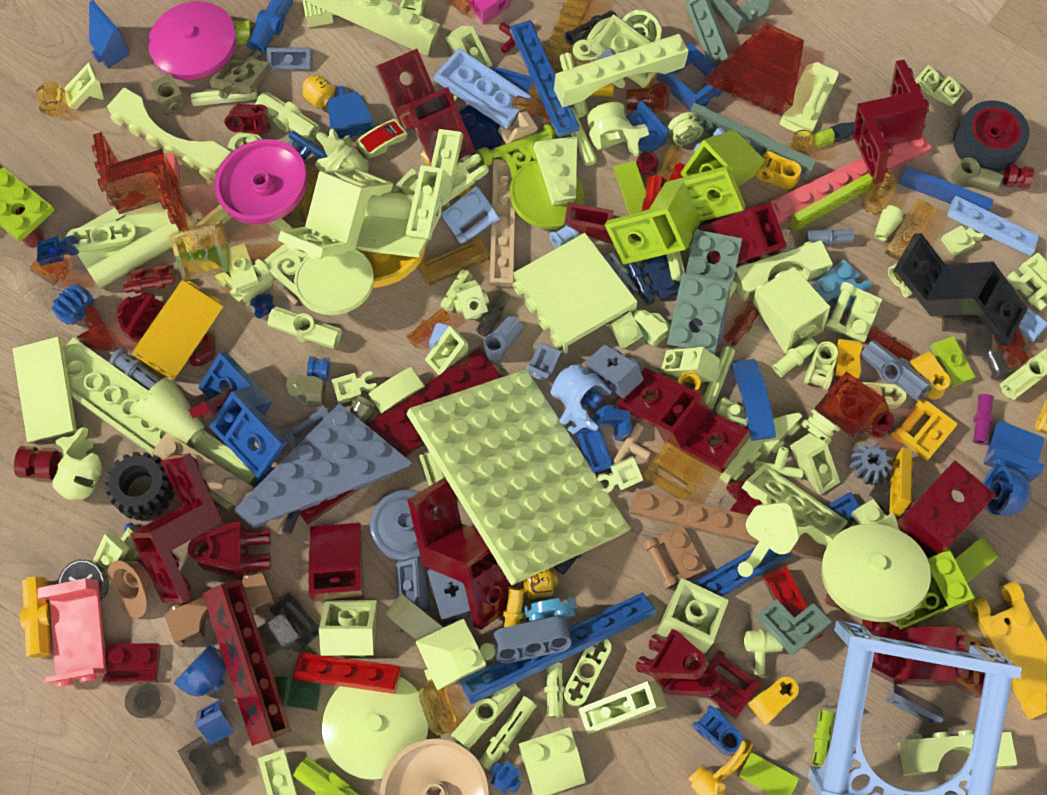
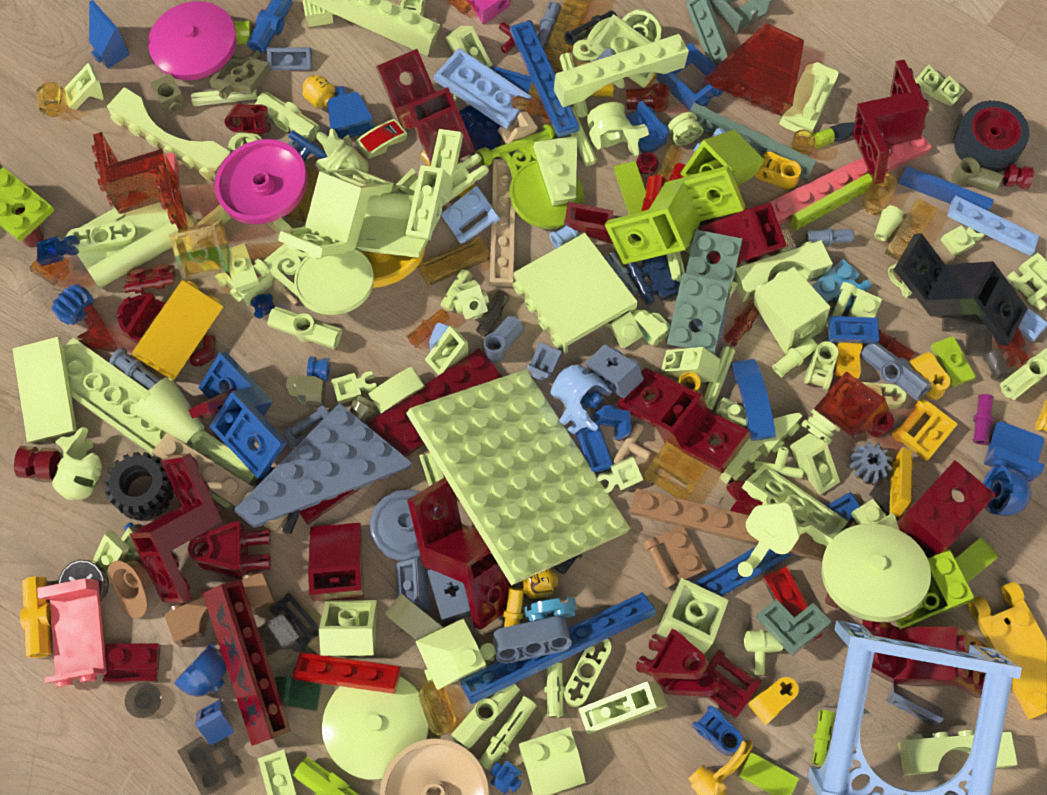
(548, 22): none -> sand blue pin
(853, 329): none -> blue plate

